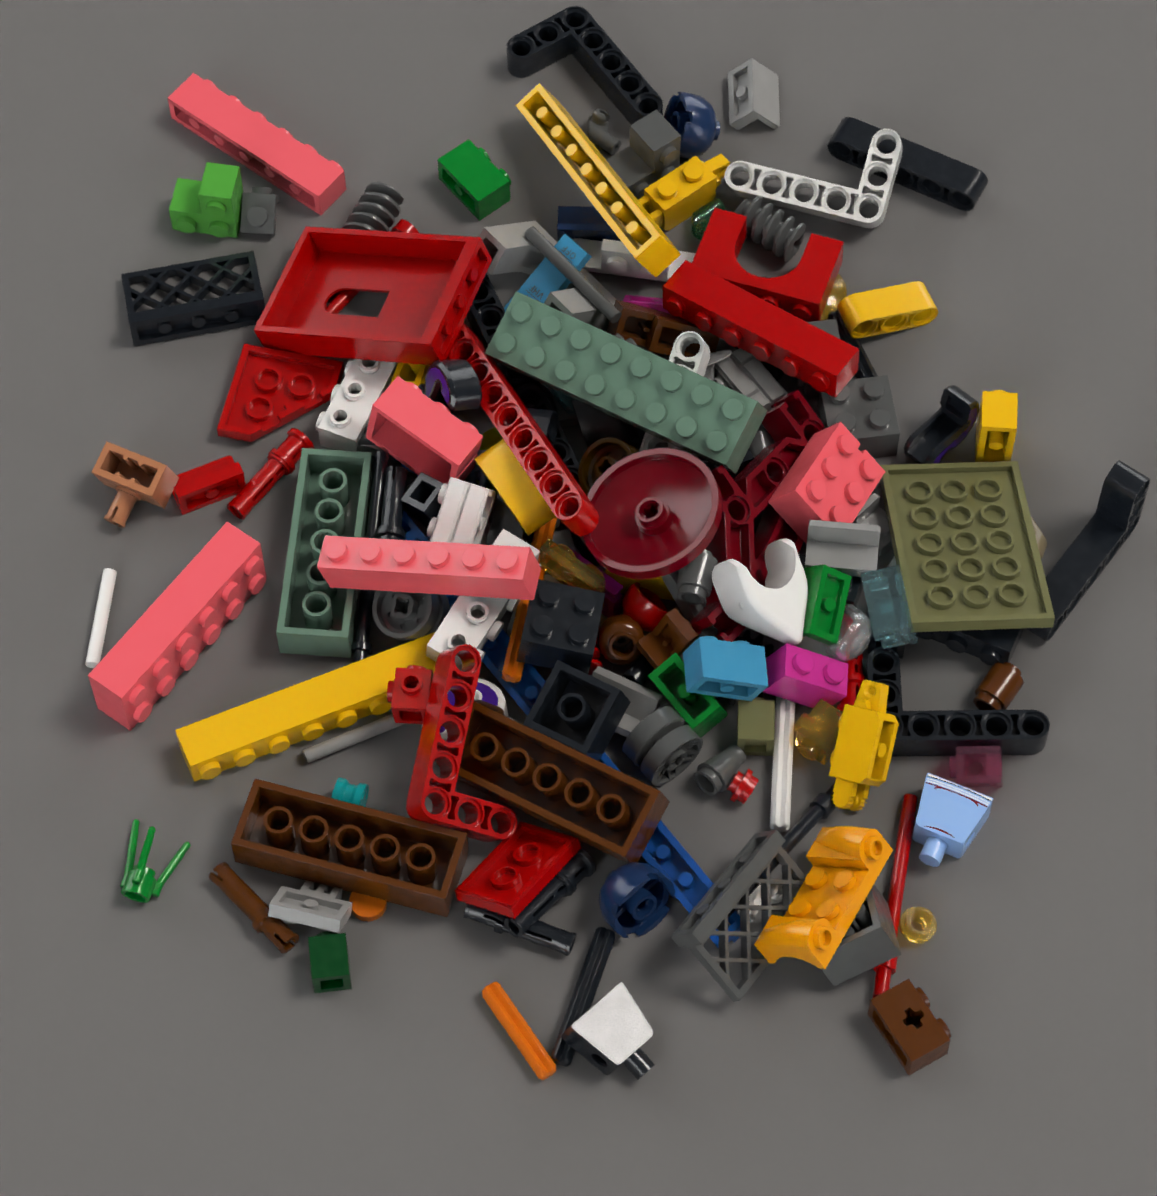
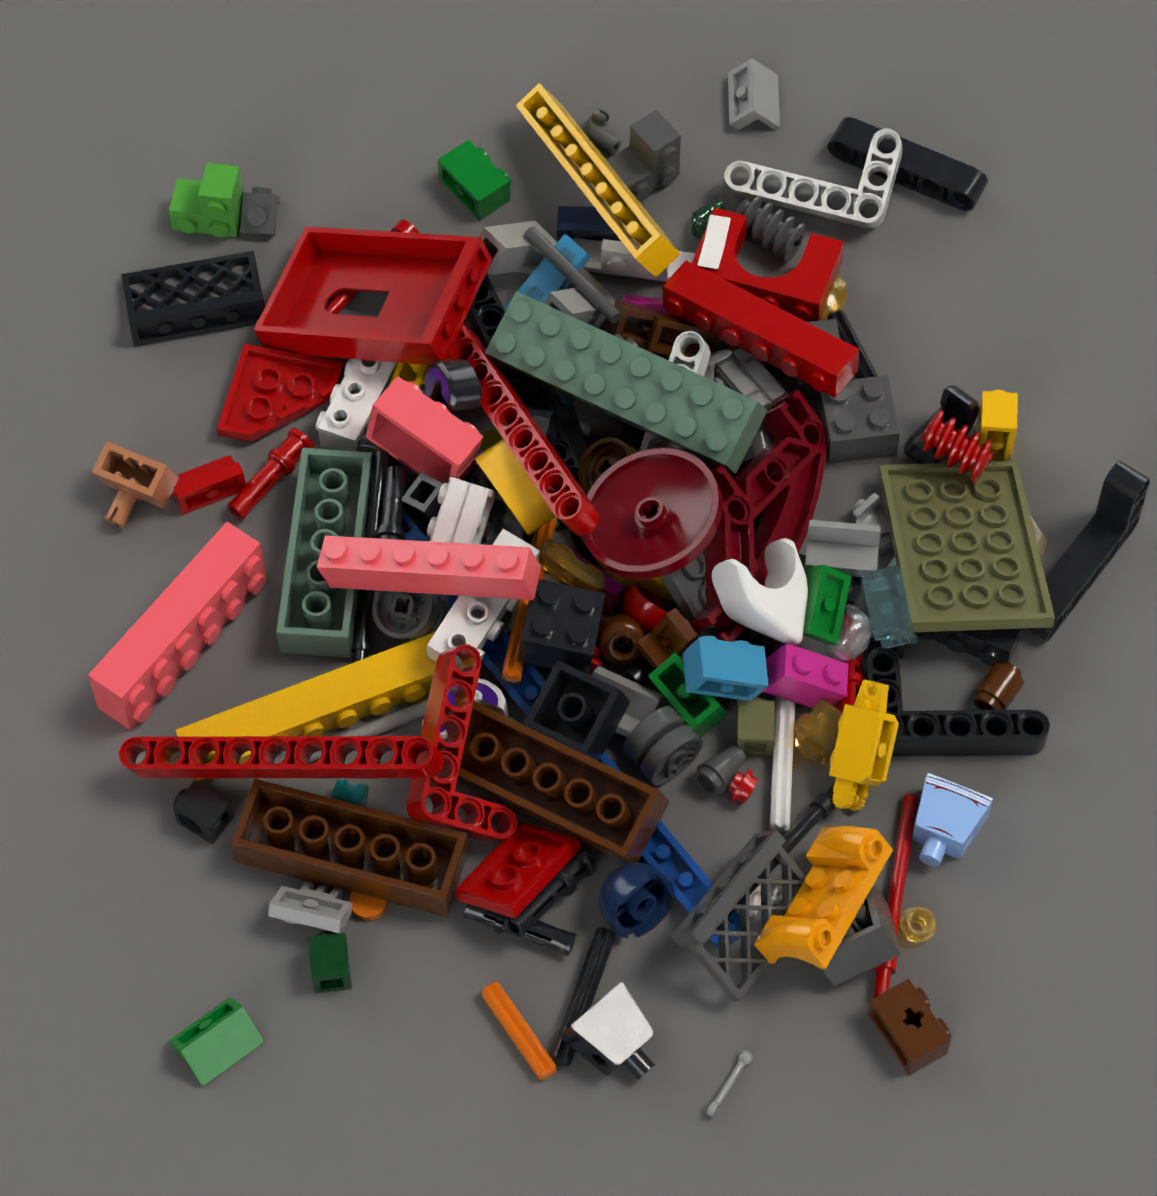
(101, 617): white bar -> none
(139, 880): green plant -> none
(203, 811): none -> black brick
(217, 1040): none -> green panel
(253, 907): reddish brown pin -> none
(257, 143): coral brick -> none
(294, 765): none -> red beam
(375, 208): dark grey piece -> none
(409, 694): red brick -> none
(579, 34): black beam -> none
(683, 190): yellow hinge -> none
(694, 121): dark blue cylinder -> none
(695, 579): dark grey brick -> none
(714, 242): none -> white sticker
(745, 1057): none -> light grey hinge
(827, 481): coral piece -> none
(887, 309): yellow beam -> none
(957, 446): none -> red piece
(988, 756): clear pink brick -> none

